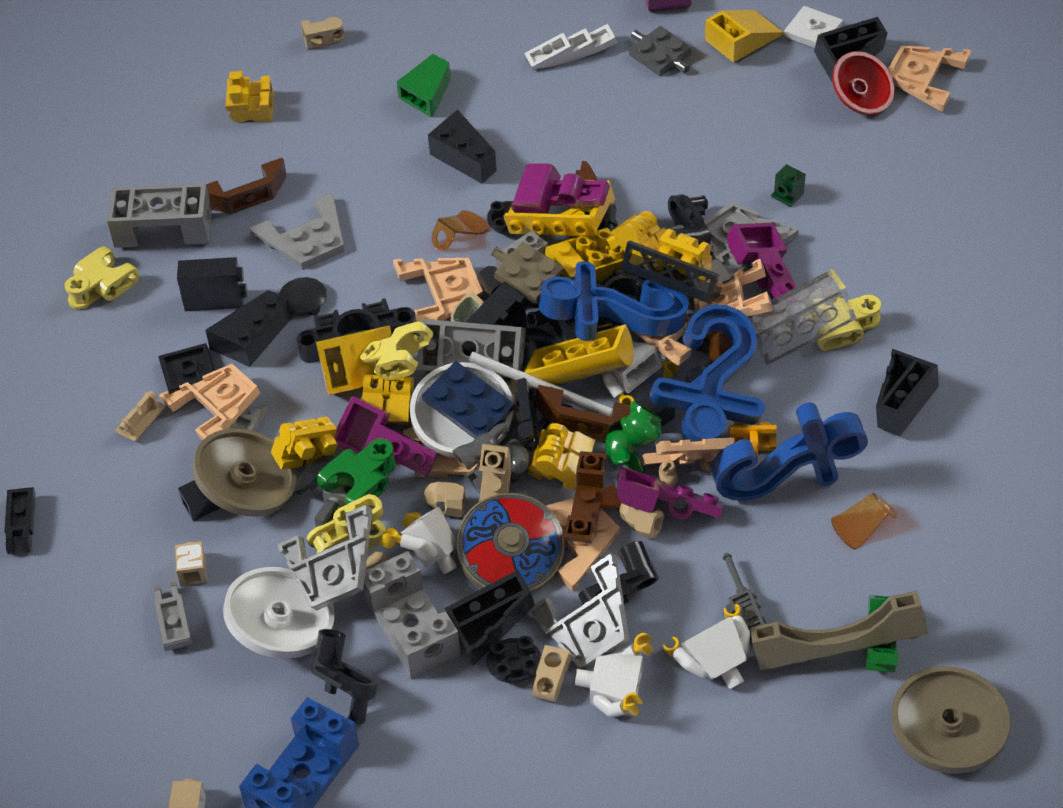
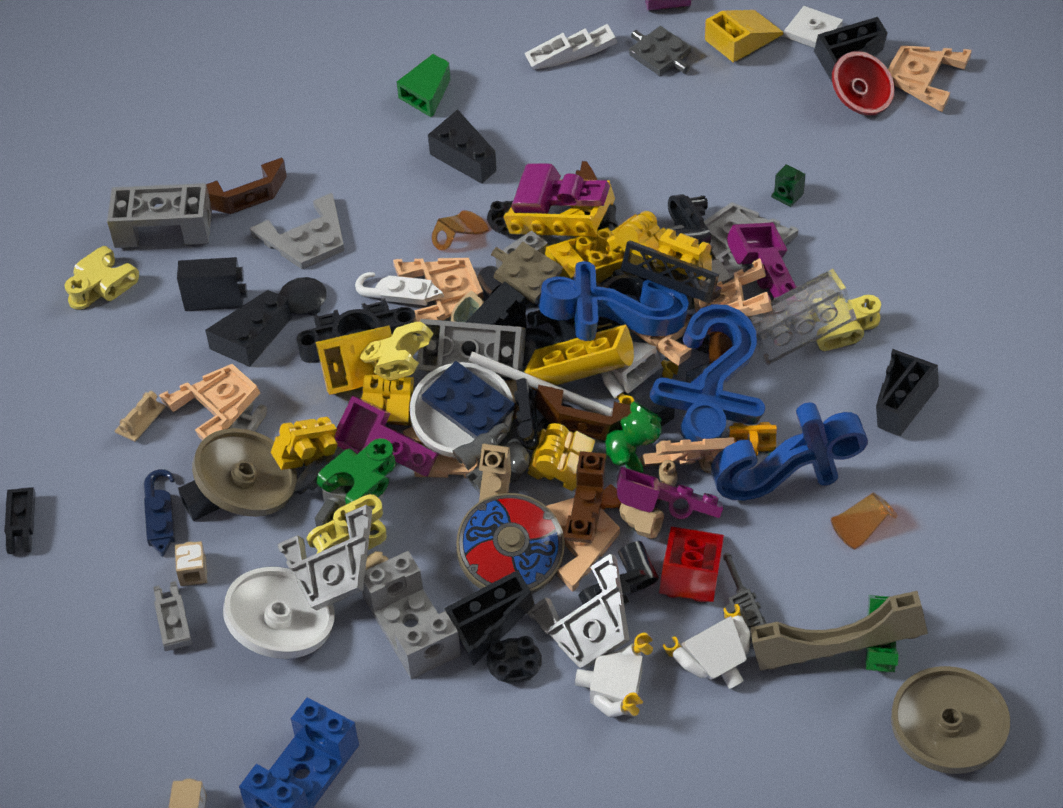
(158, 513): none -> dark blue plate
(186, 366): black tile -> none
(249, 99): yellow hips -> none
(322, 32): tan leg -> none
(329, 667): black piece -> none
(400, 289): none -> white plate
(428, 538): white torso -> none
(446, 496): tan rock -> none
(551, 673): tan leg -> none
(691, 564): none -> red slope

